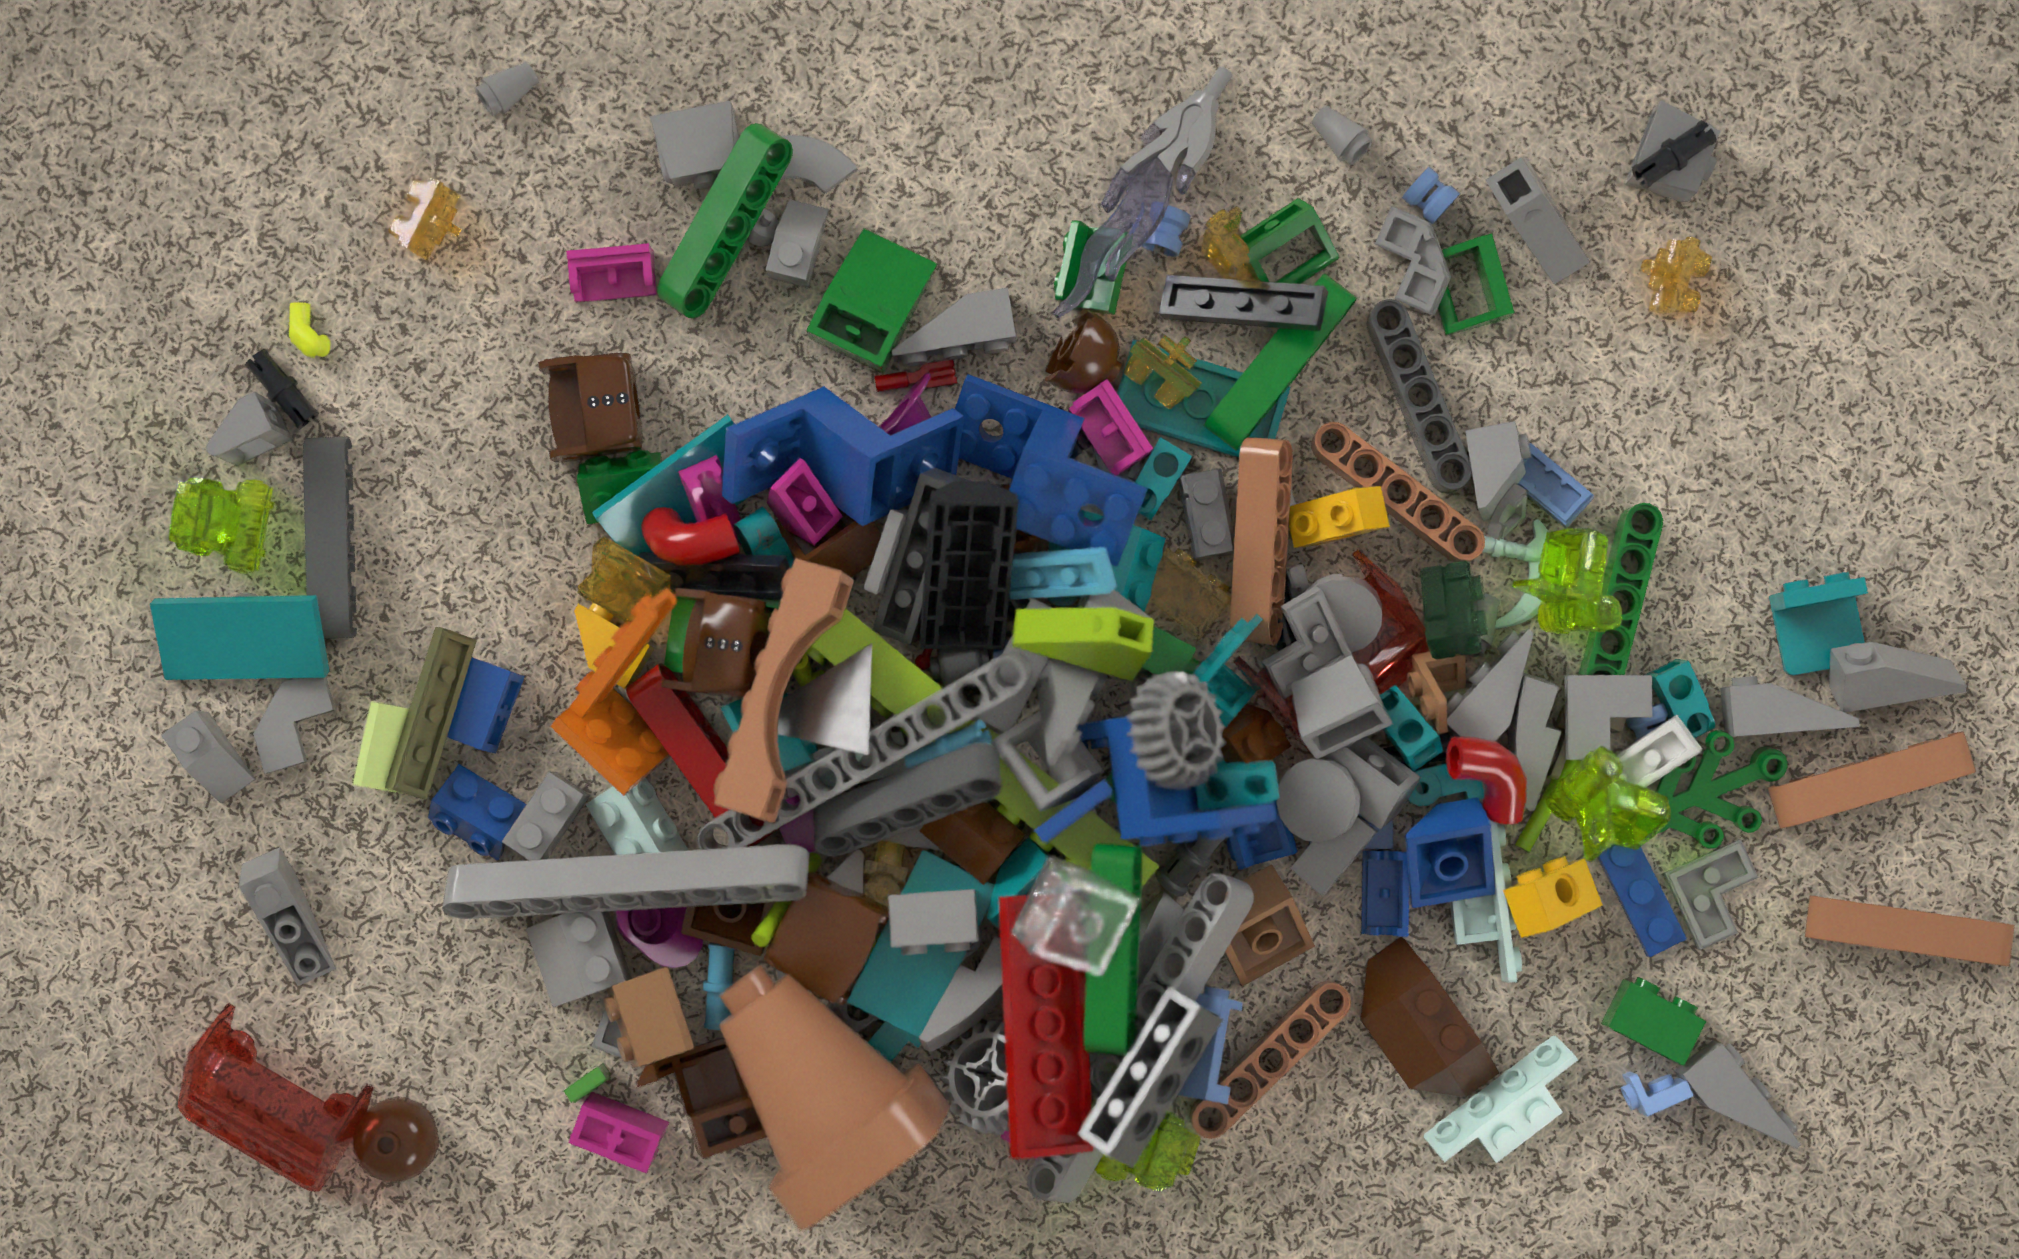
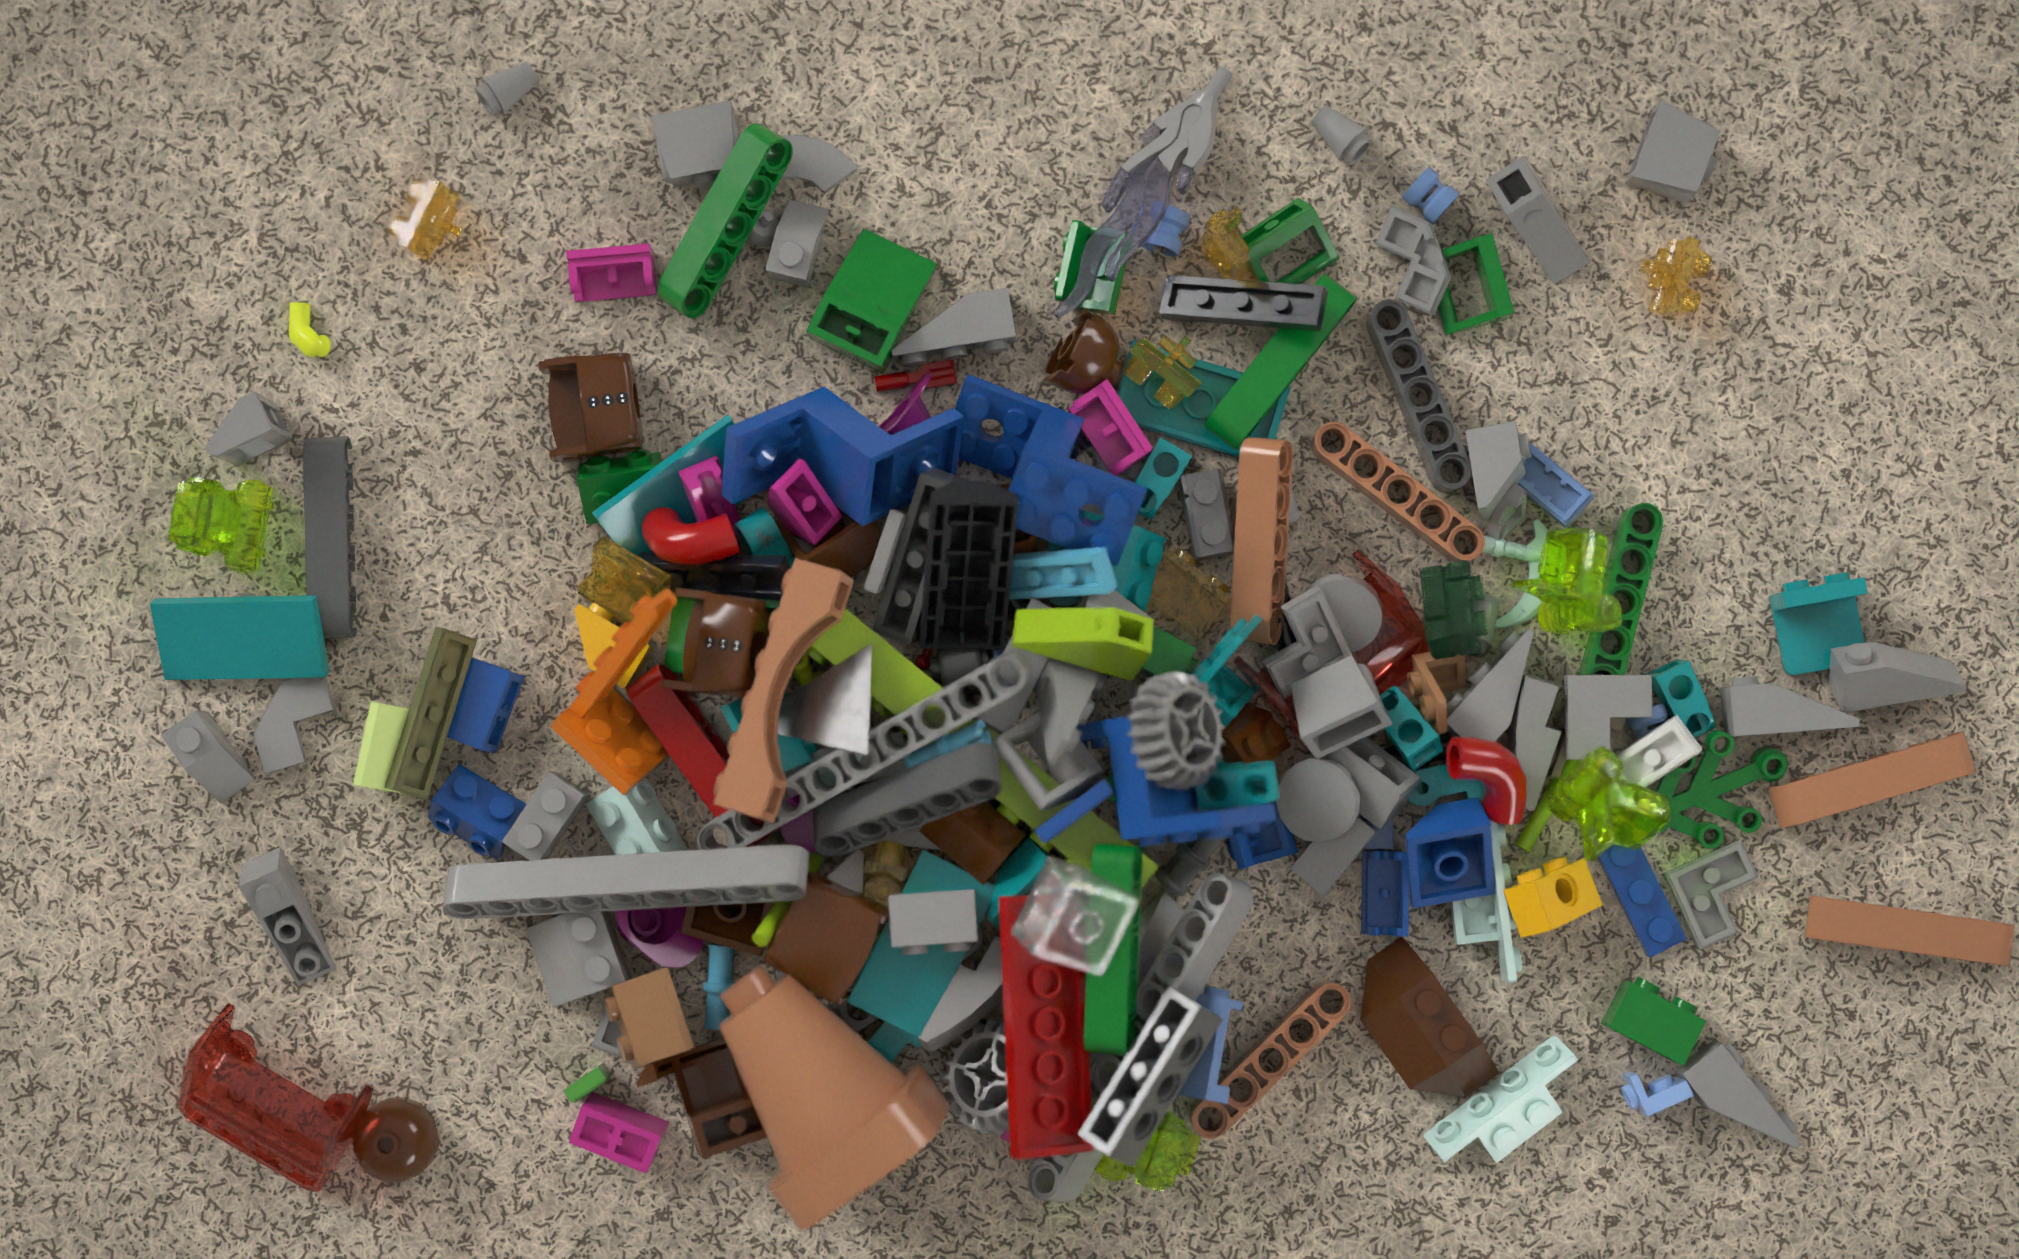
(281, 388): black pin -> none
(1271, 930): medium nougat slope -> none
(1296, 580): light grey tile -> none
(1337, 516): yellow brick -> none
(1674, 154): black pin -> none

